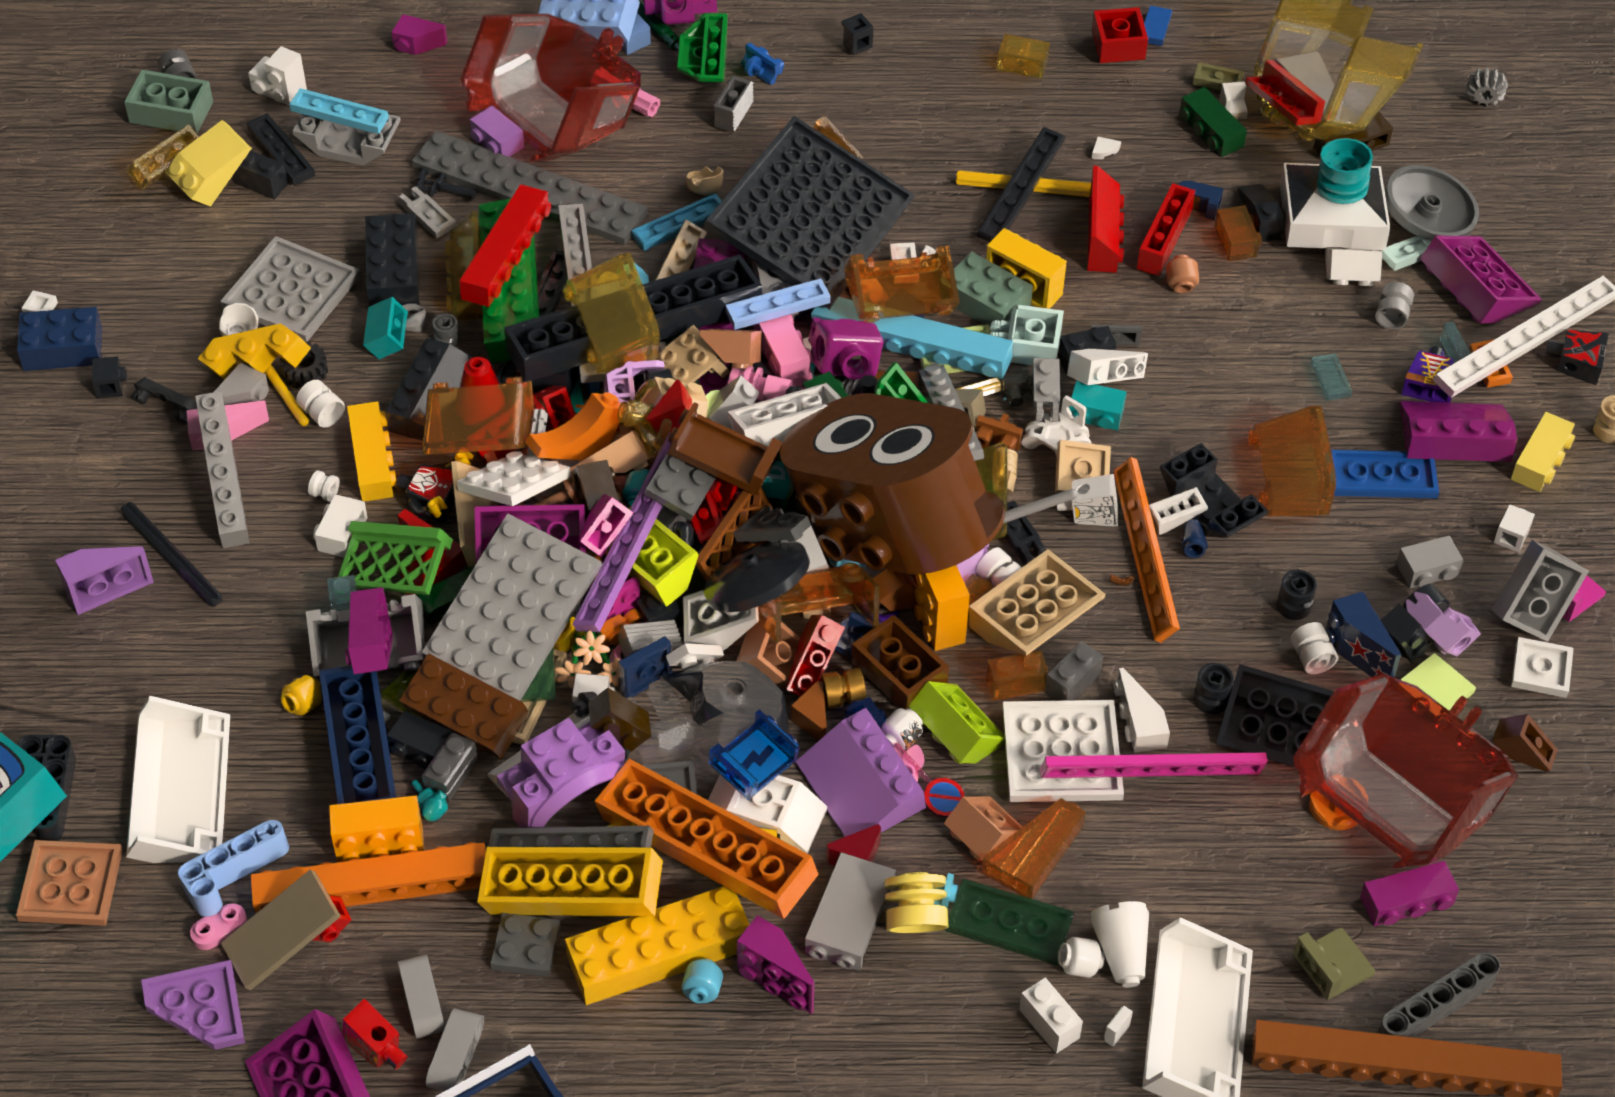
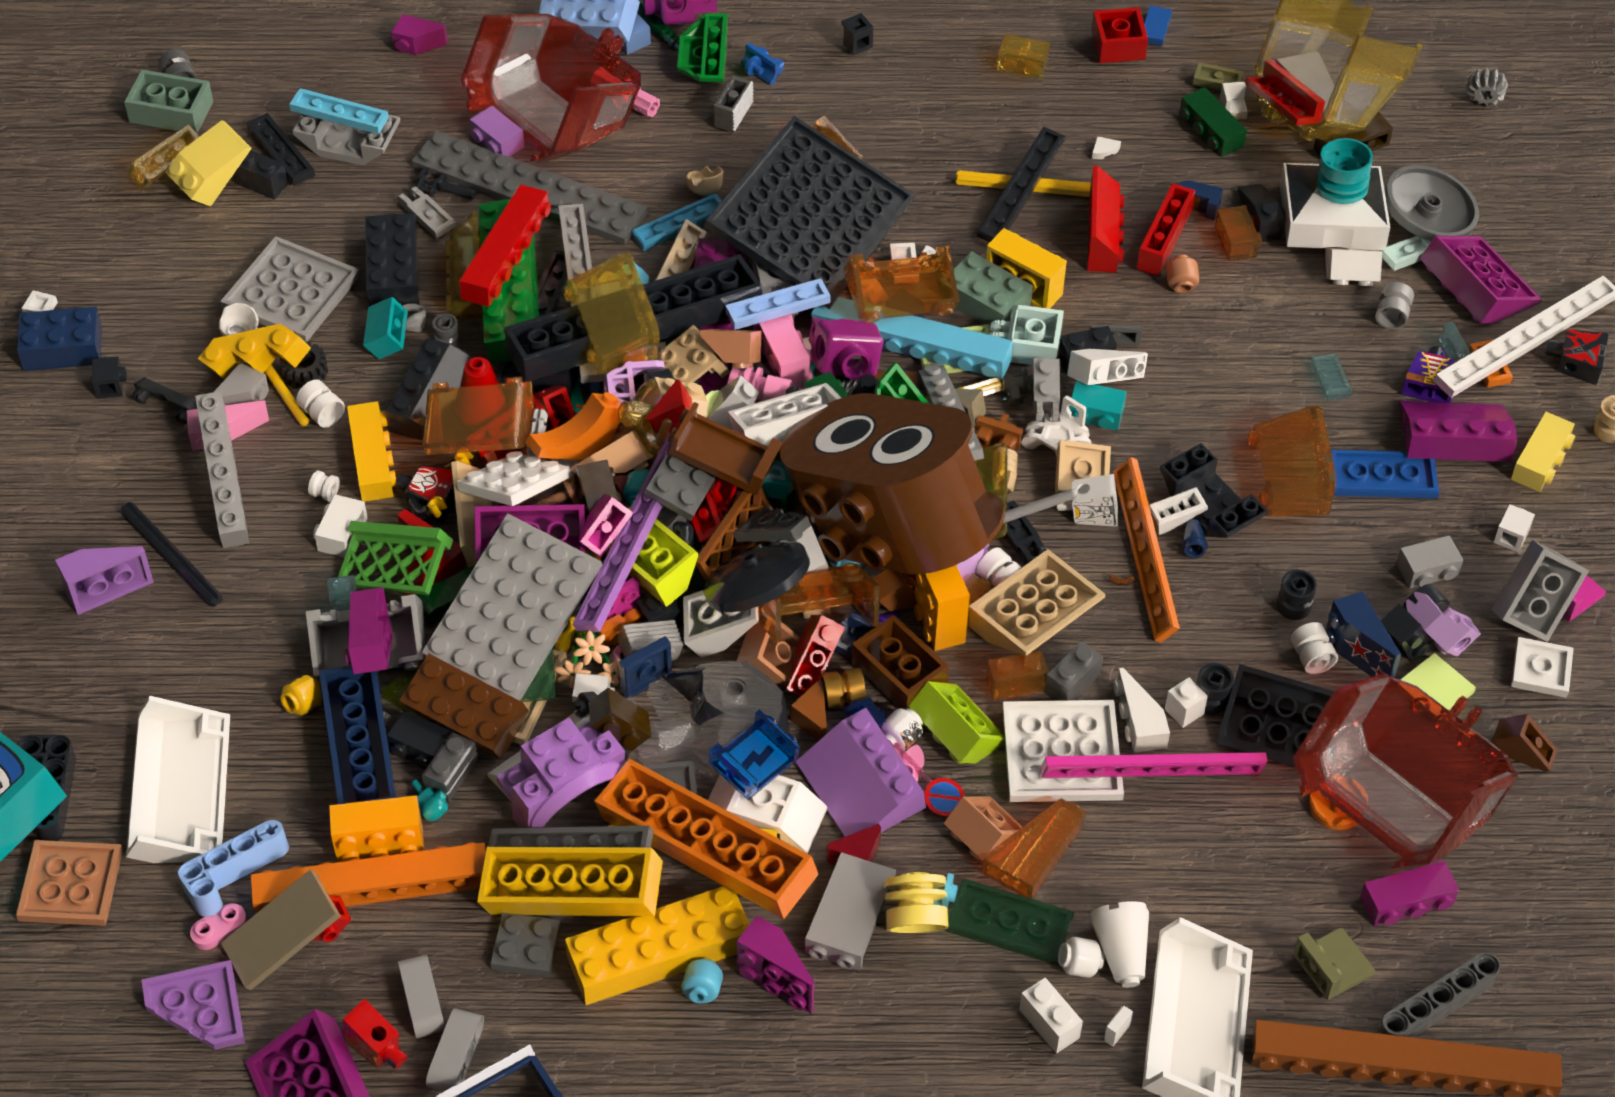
(278, 76): white brick -> none
(694, 654): white plate -> none
(1186, 702): none -> white brick

